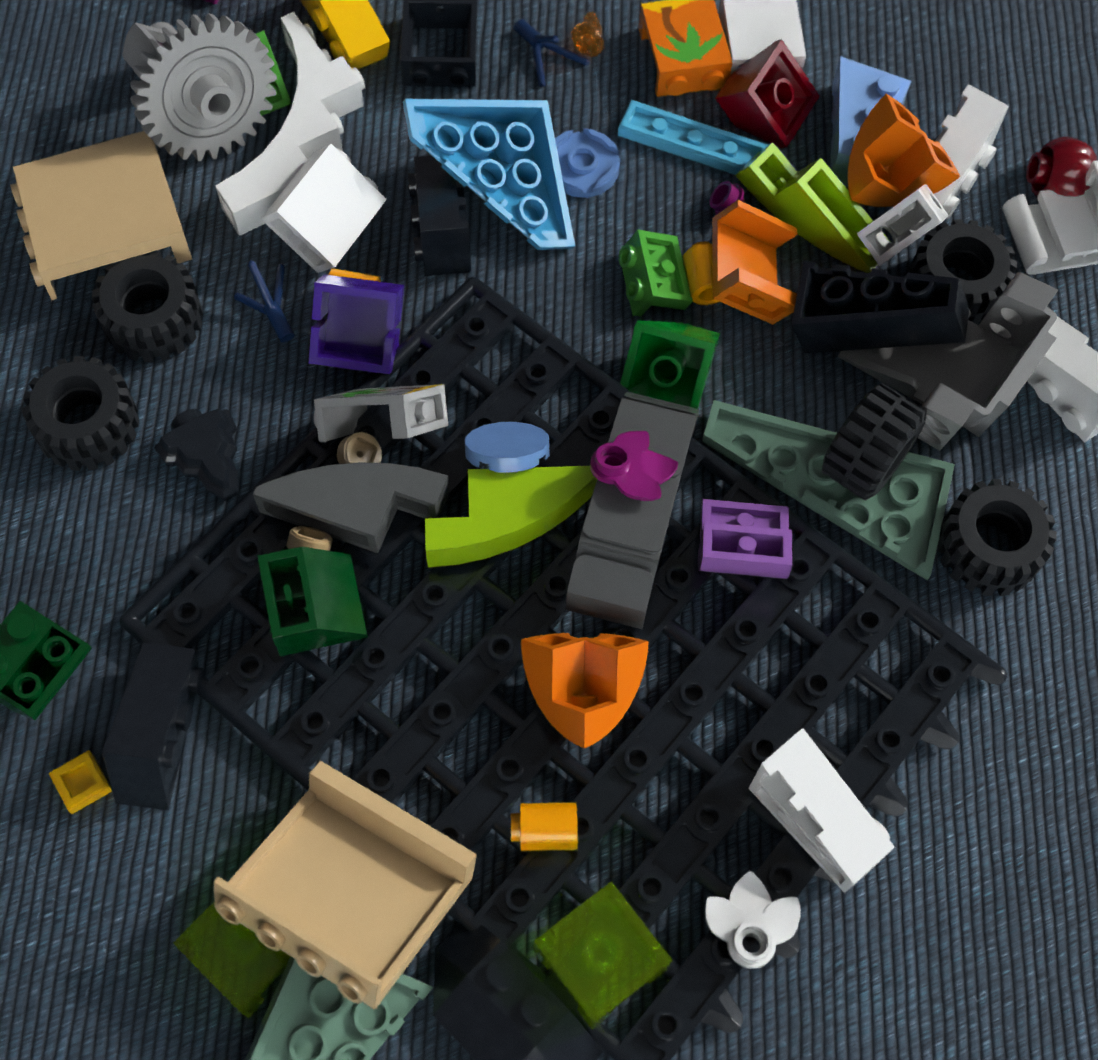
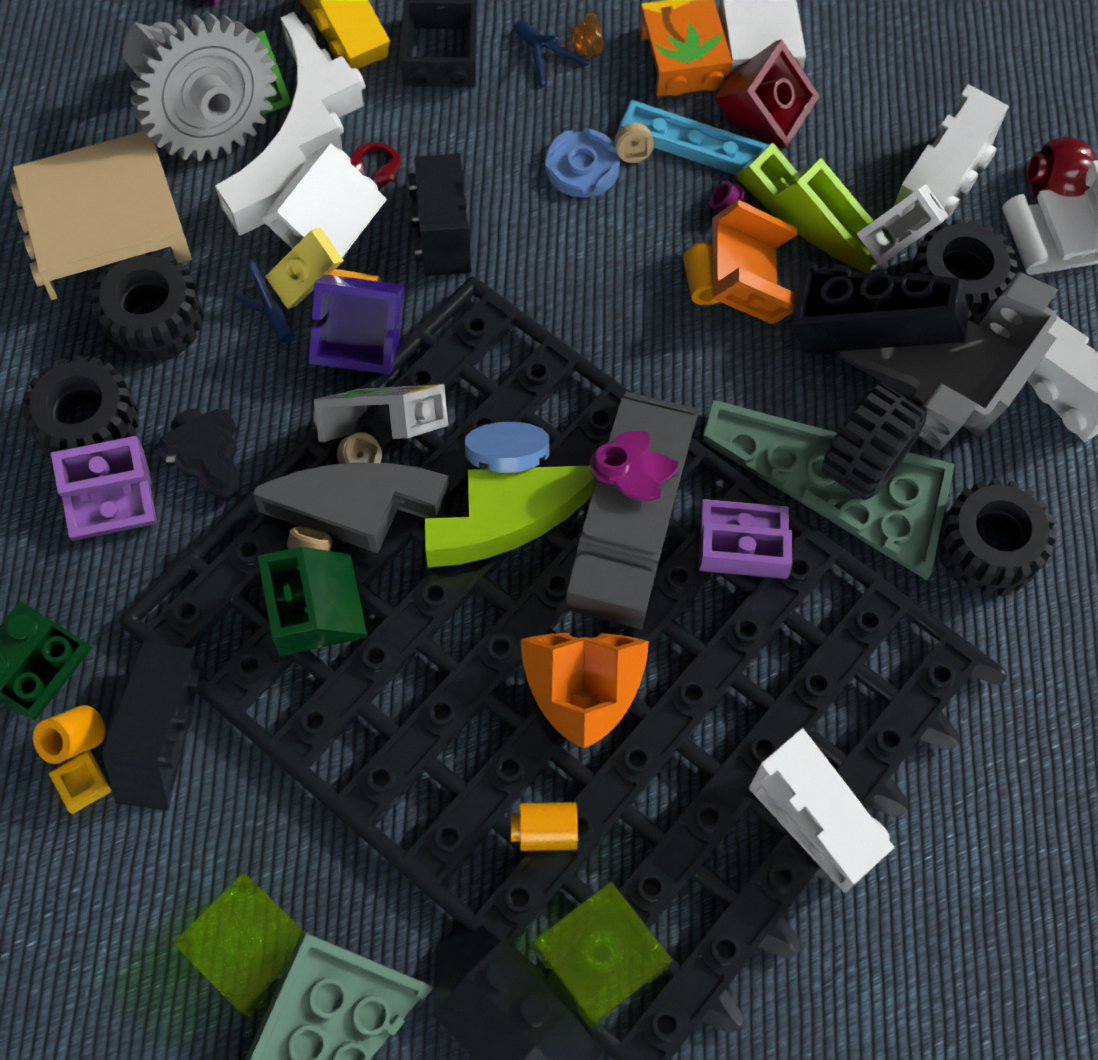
(68, 734): none -> light orange brick
(104, 487): none -> medium lavender brick
(300, 269): none -> light yellow plate
(347, 886): tan panel -> none
(387, 172): none -> dark red piece
(503, 156): dark azure slope -> none
(634, 143): none -> tan tile
(654, 272): bright green bracket -> none
(669, 361): green slope -> none
(753, 915): white plate -> none
(855, 94): light blue wedge -> none
(895, 158): orange brick -> none

